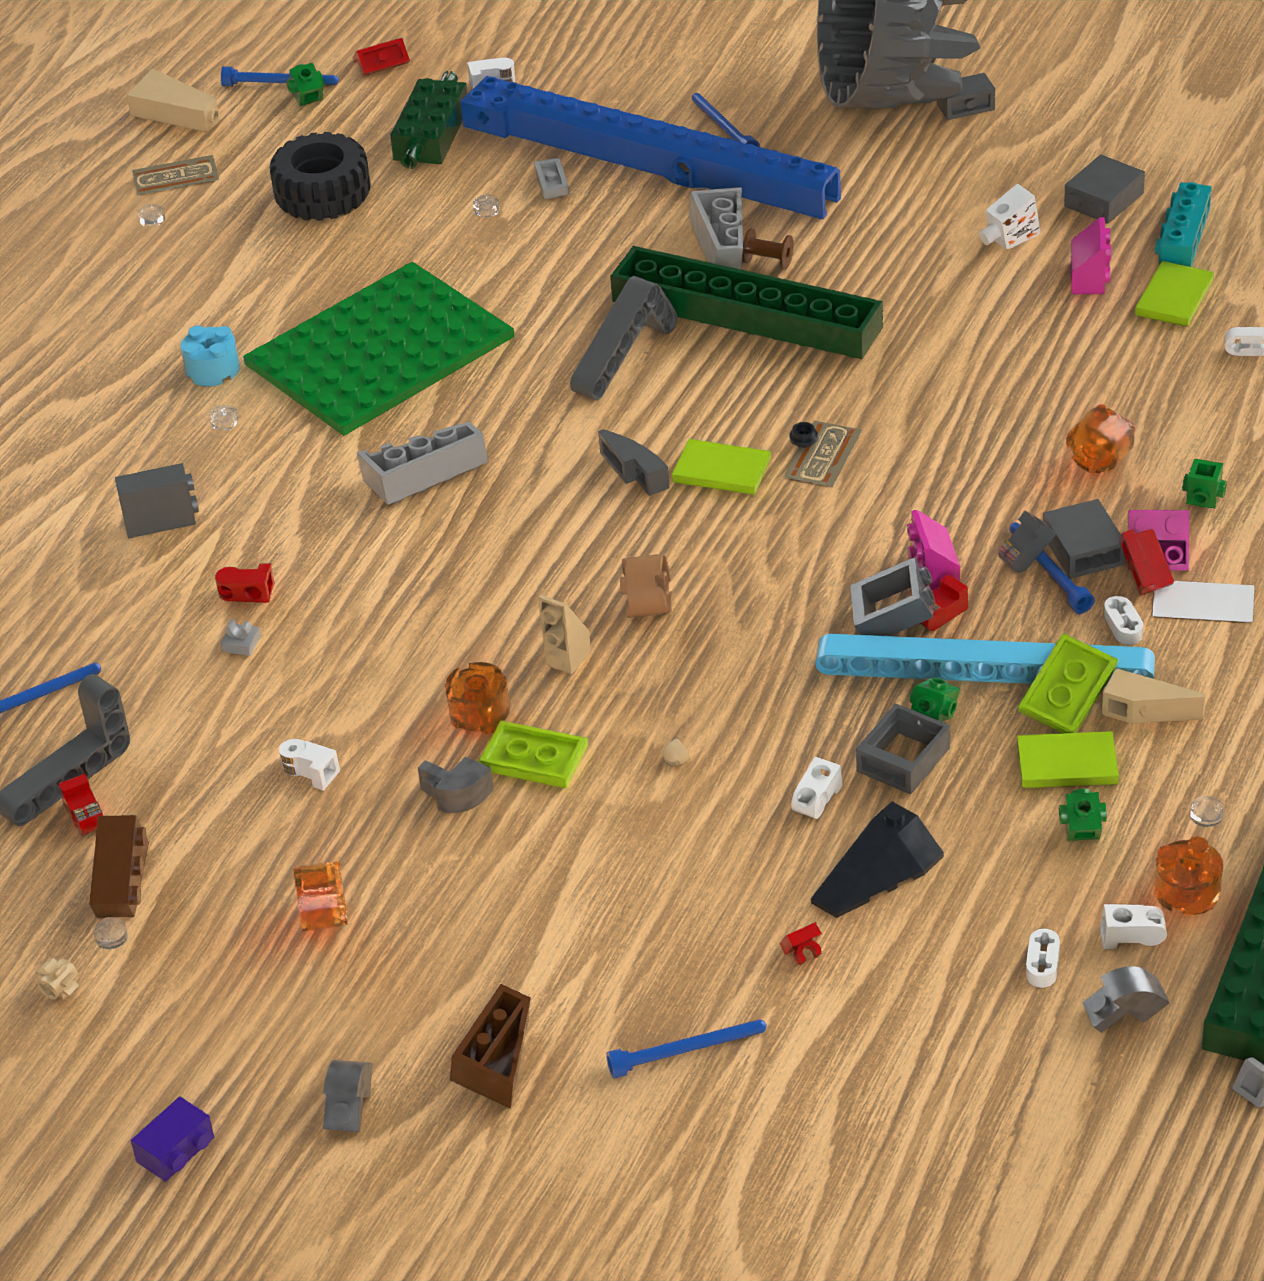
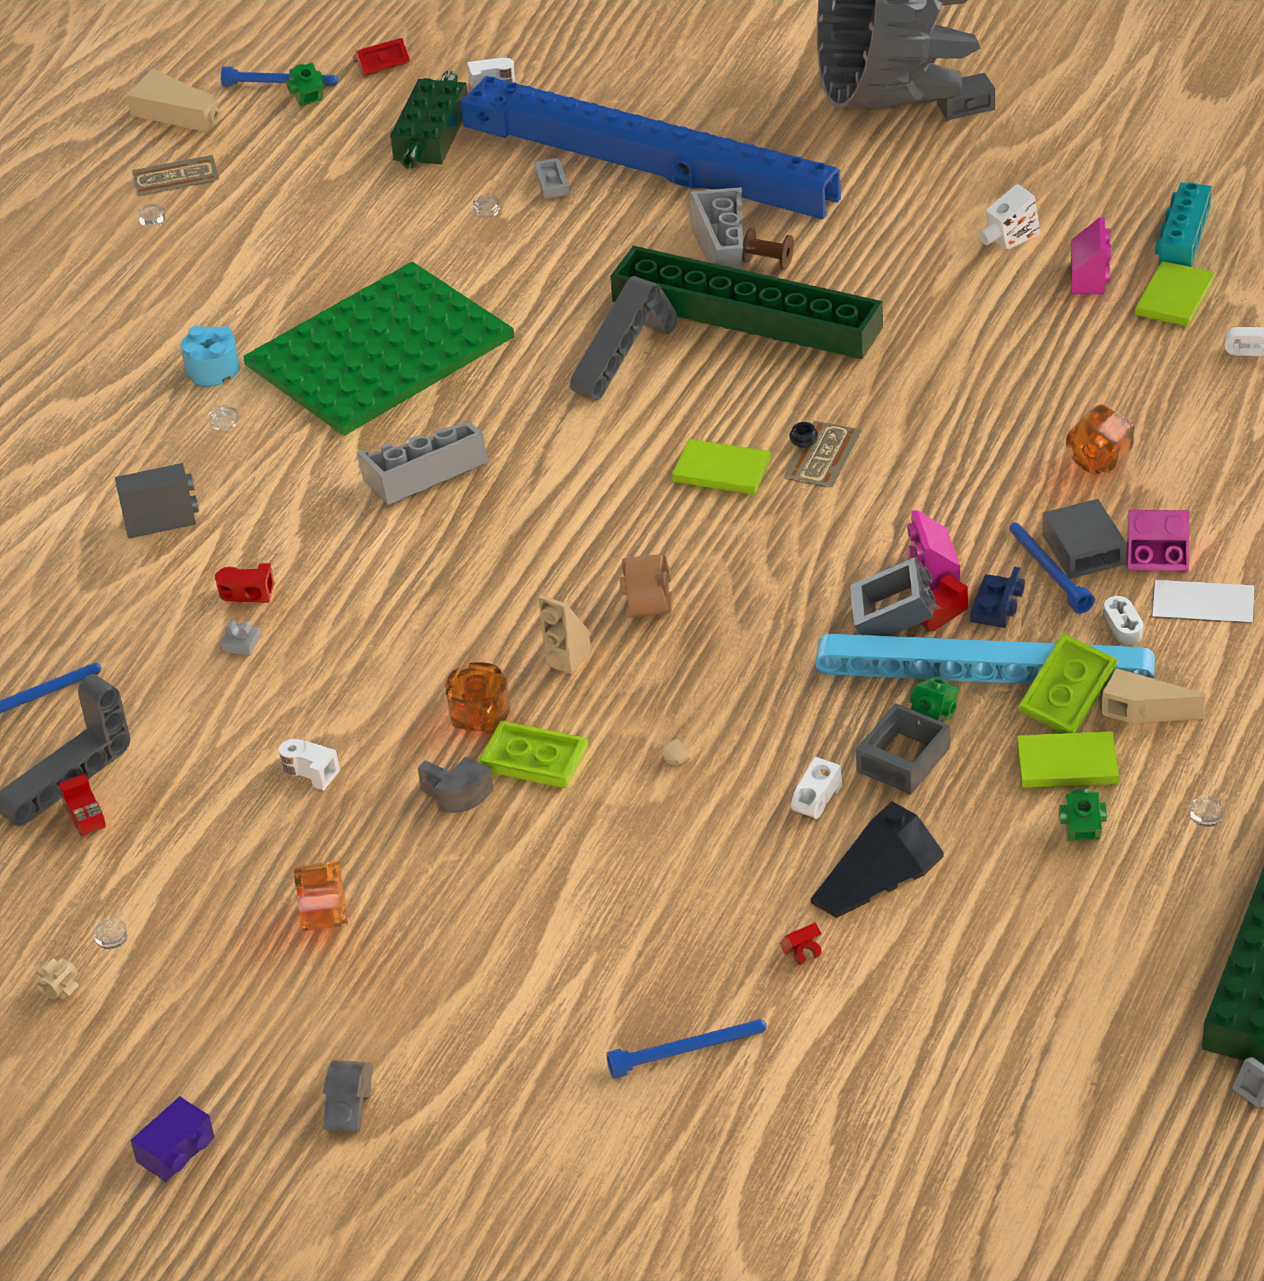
(118, 866): reddish brown wedge -> none
(320, 176): black tyre -> none
(493, 1047): reddish brown wedge -> none
(634, 462): dark grey slope -> none
(721, 121): blue piece -> none
(997, 599): none -> dark blue bracket
(1026, 542): dark grey leg -> none
(1037, 957): white beam -> none
(1104, 188): dark grey brick -> none
(1124, 992): flat silver brick -> none
(1132, 925): white leg -> none
(1146, 560): red panel -> none
(1188, 876): clear orange brick -> none
(1204, 483): green brick -> none

